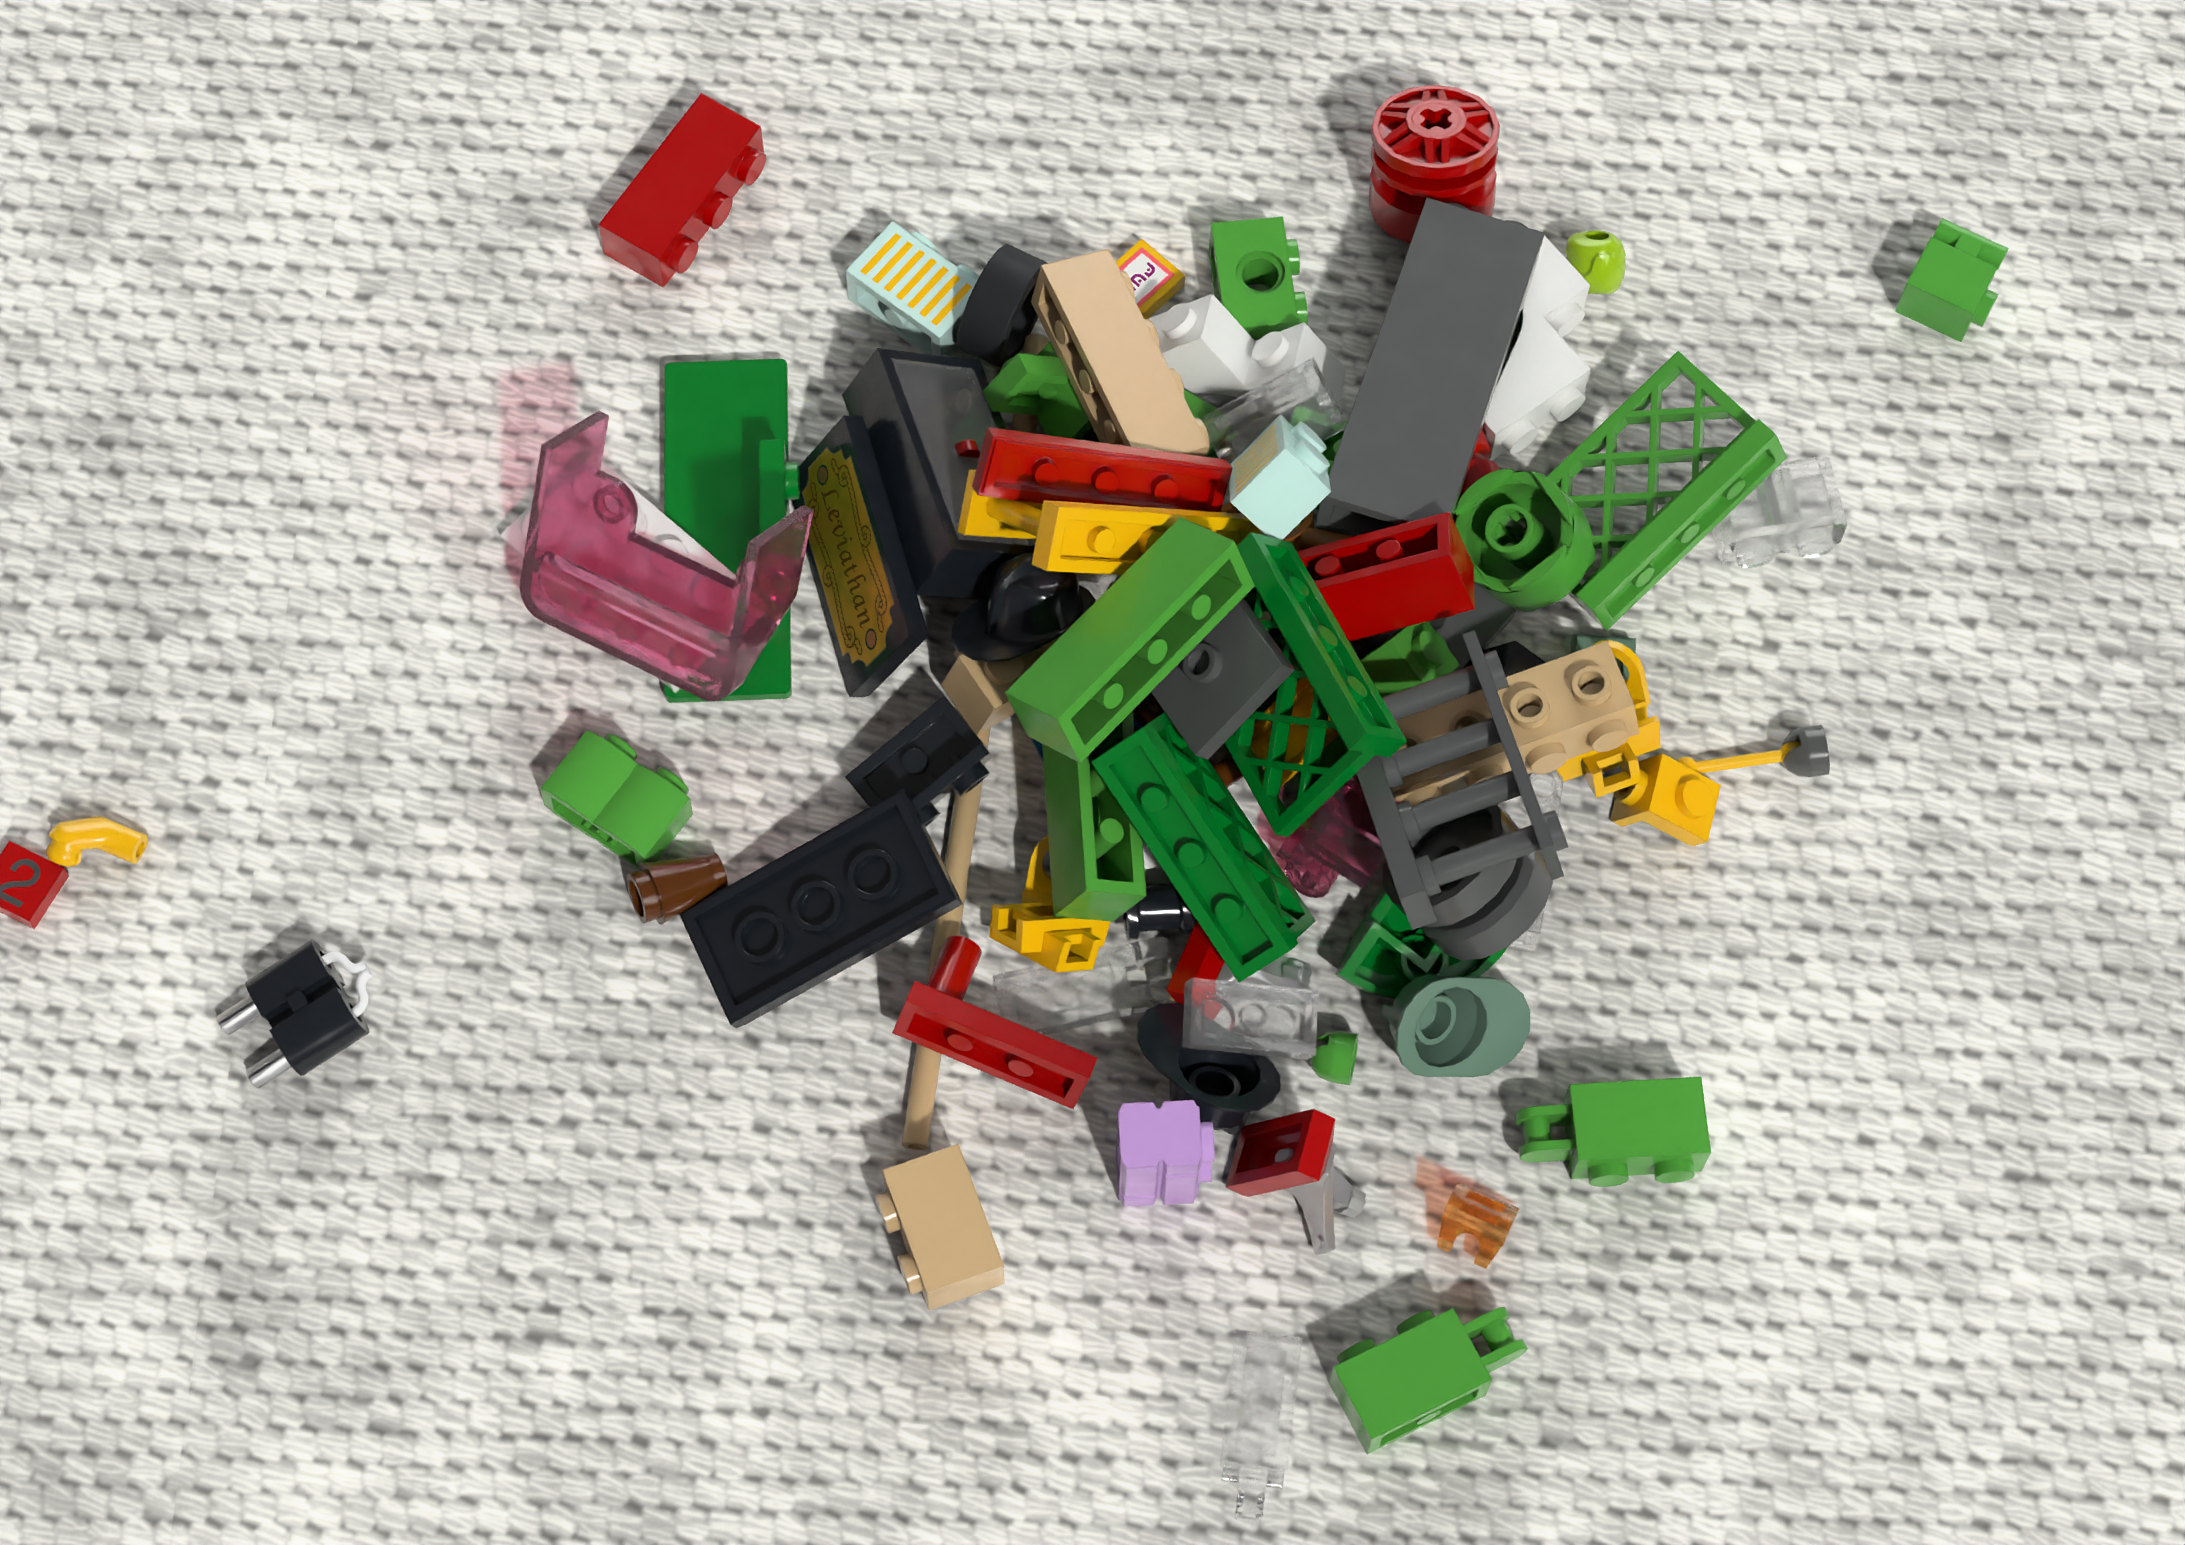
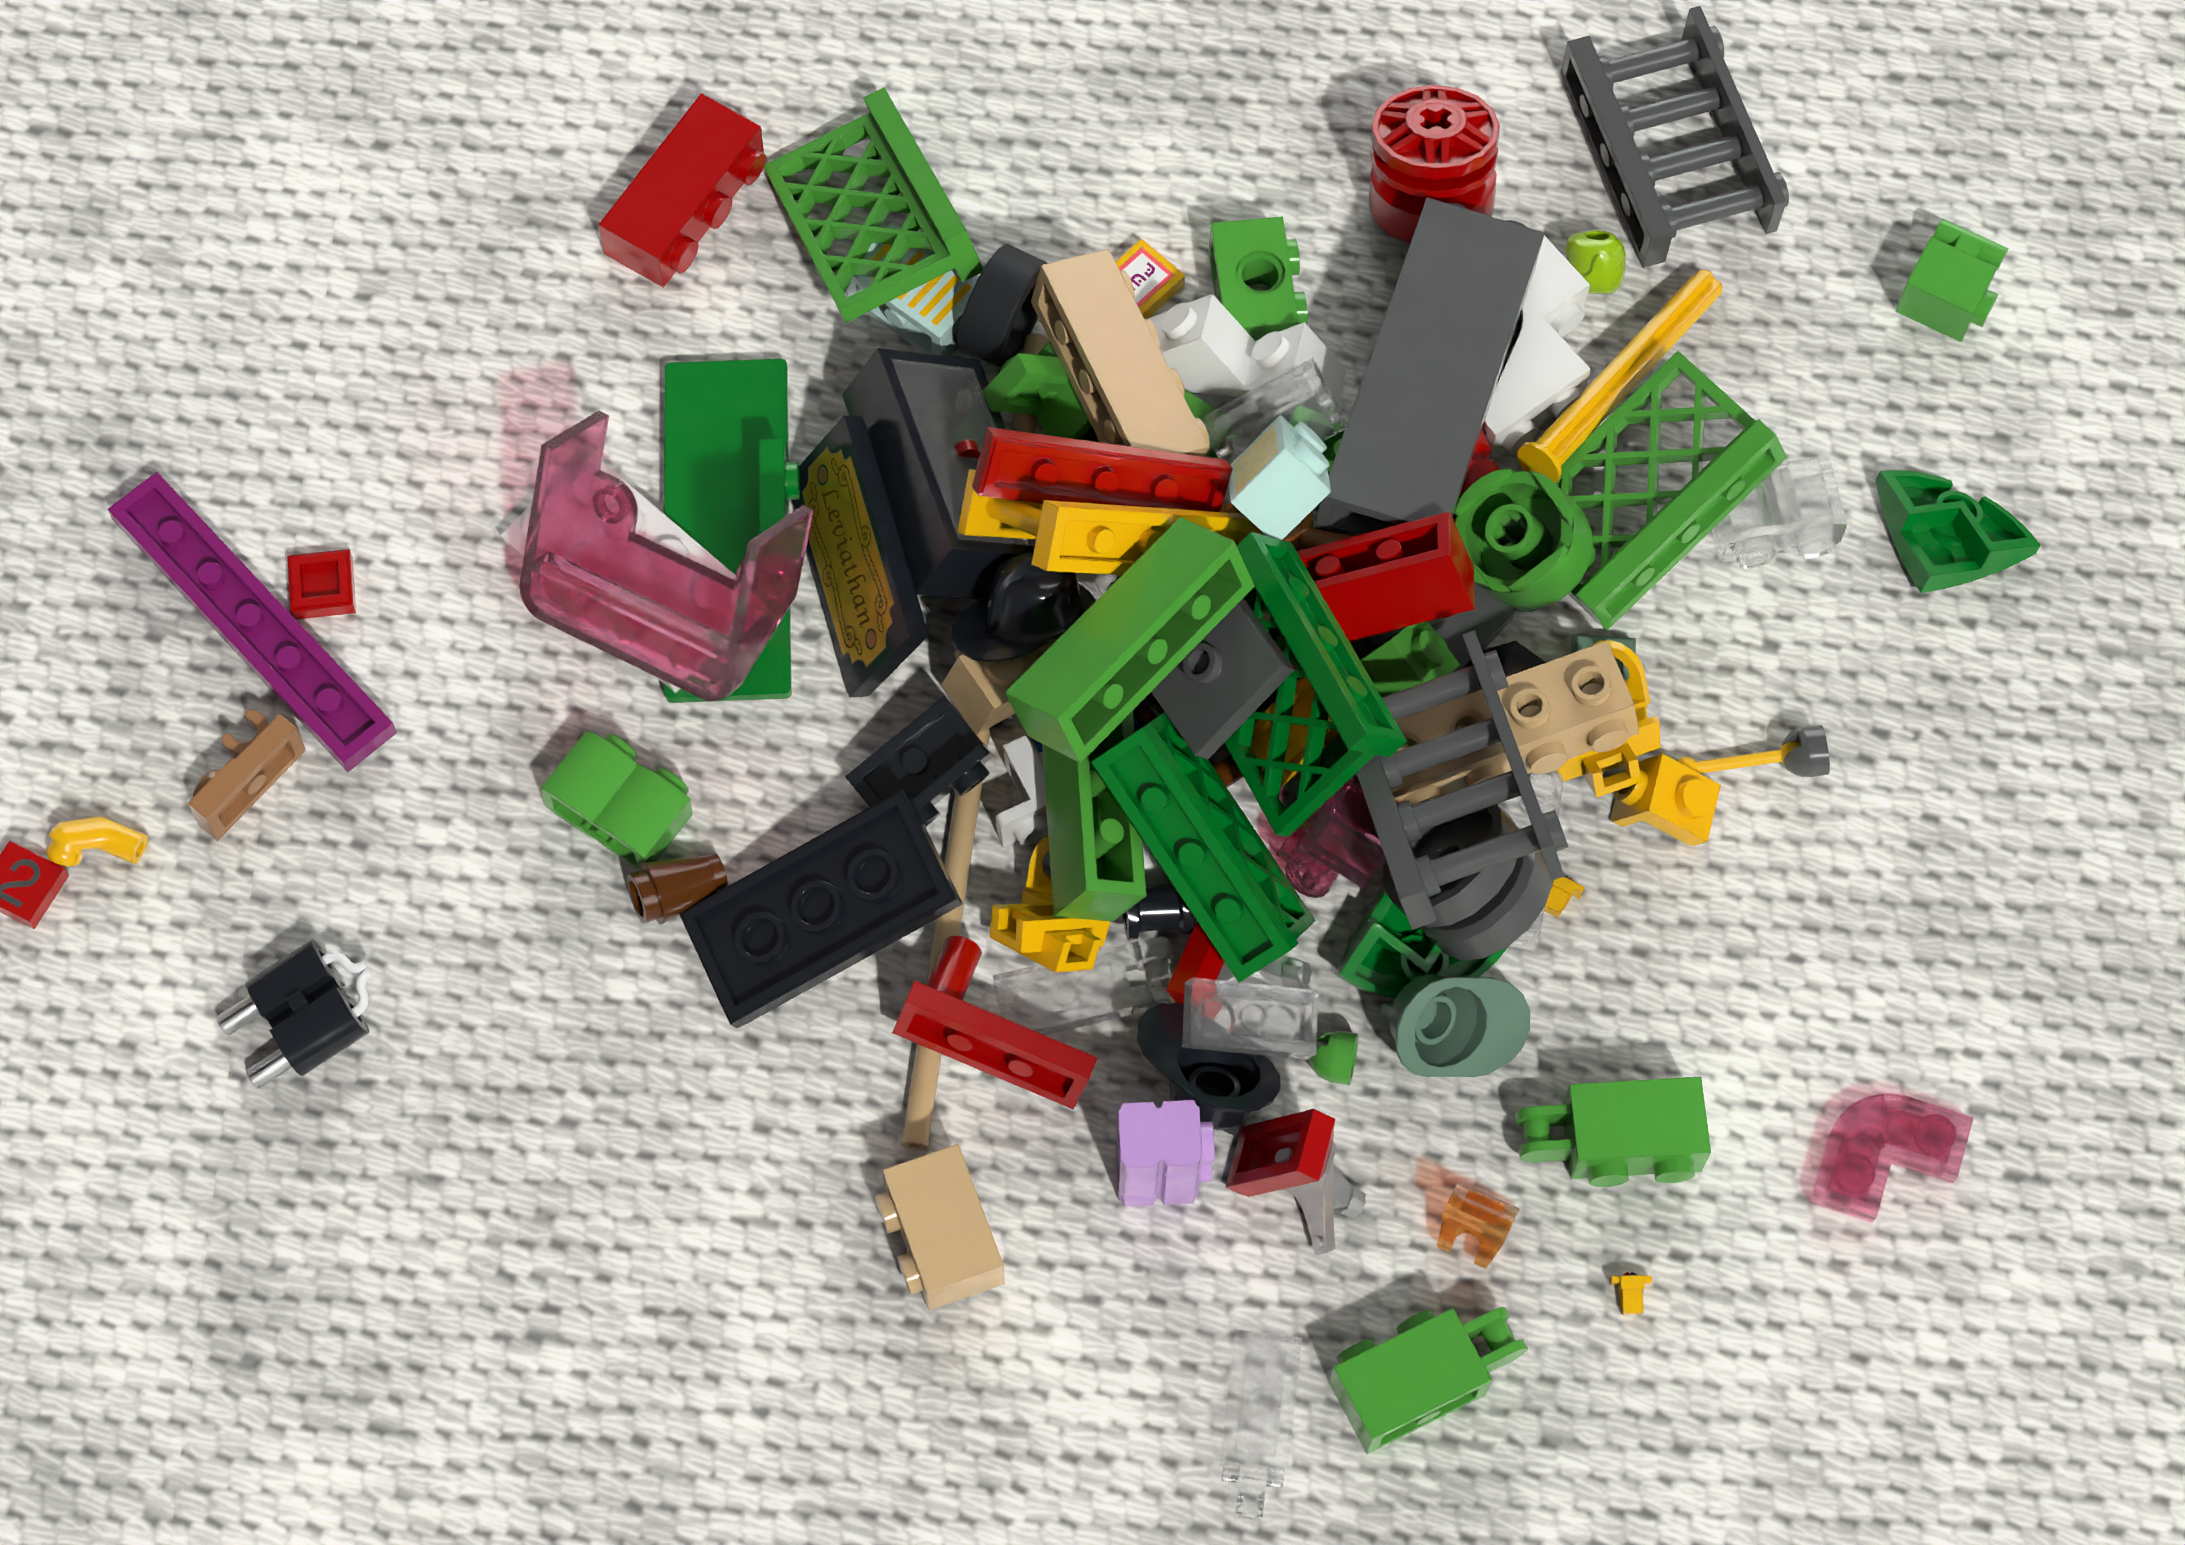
(252, 622): none -> magenta plate
(254, 767): none -> medium nougat plate
(321, 584): none -> red tile
(920, 198): none -> bright green fence
(1029, 819): none -> white bracket
(1560, 895): none -> yellow piece
(1620, 377): none -> yellow axle
(1631, 1291): none -> yellow piece
(1633, 174): none -> dark grey fence
(1882, 1133): none -> clear pink plate
(1945, 532): none -> green brick

